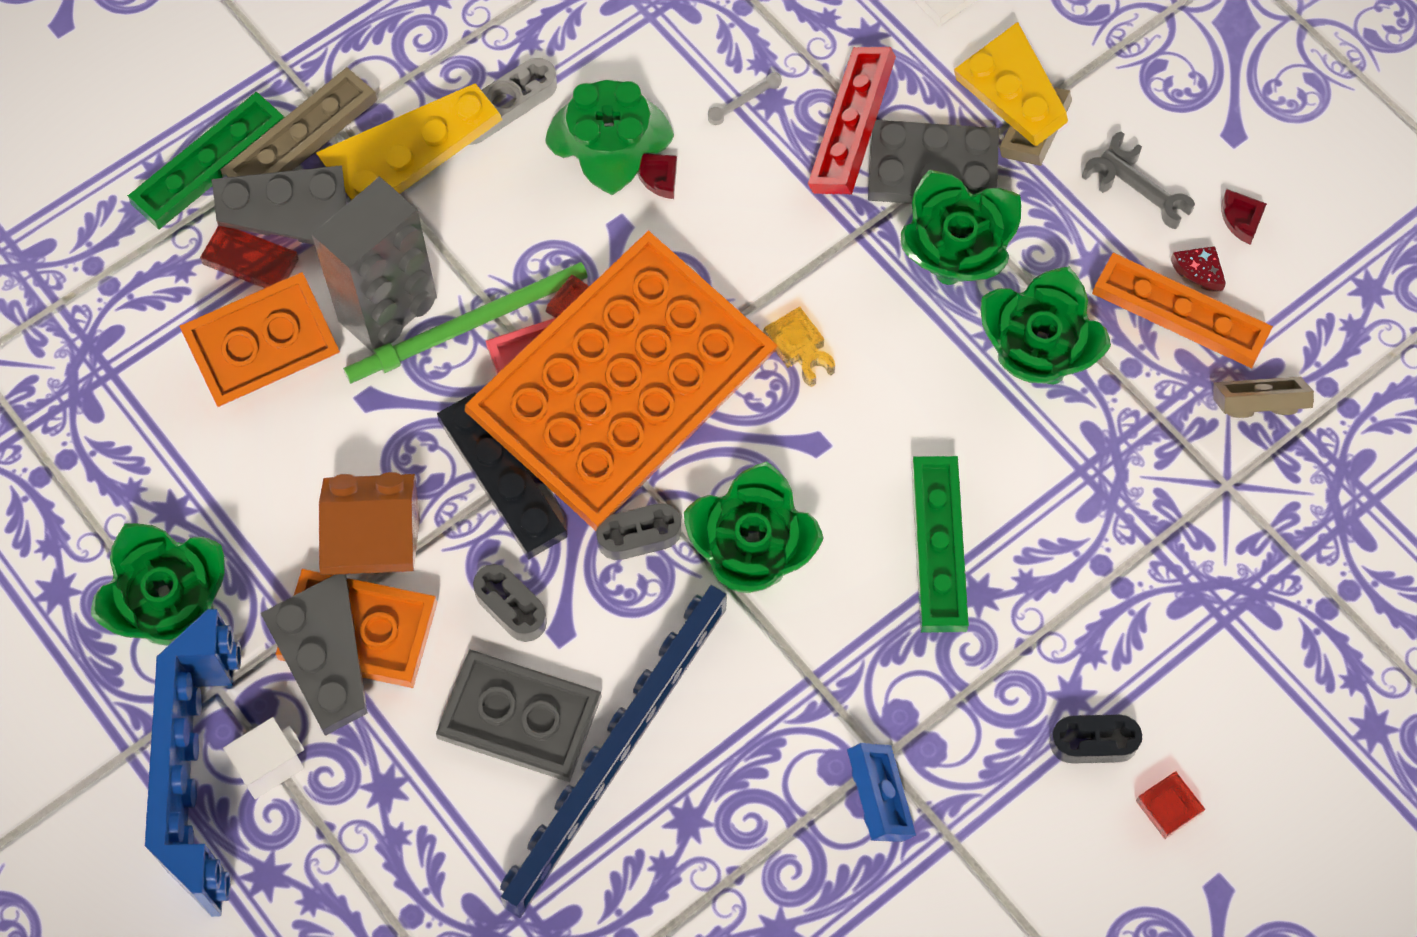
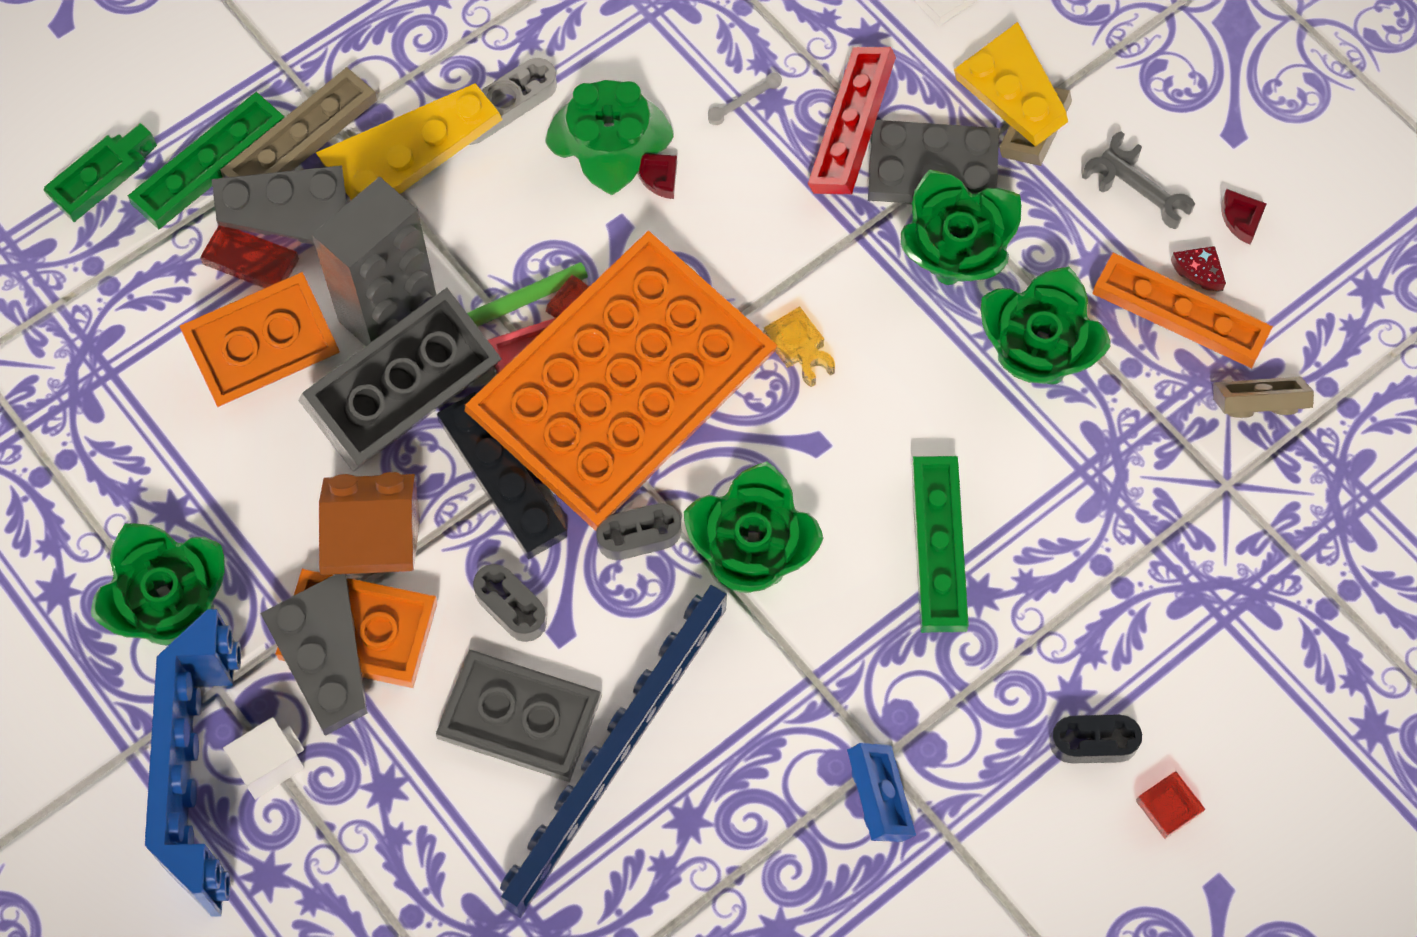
(99, 171): none -> green hinge
(399, 379): none -> dark grey brick

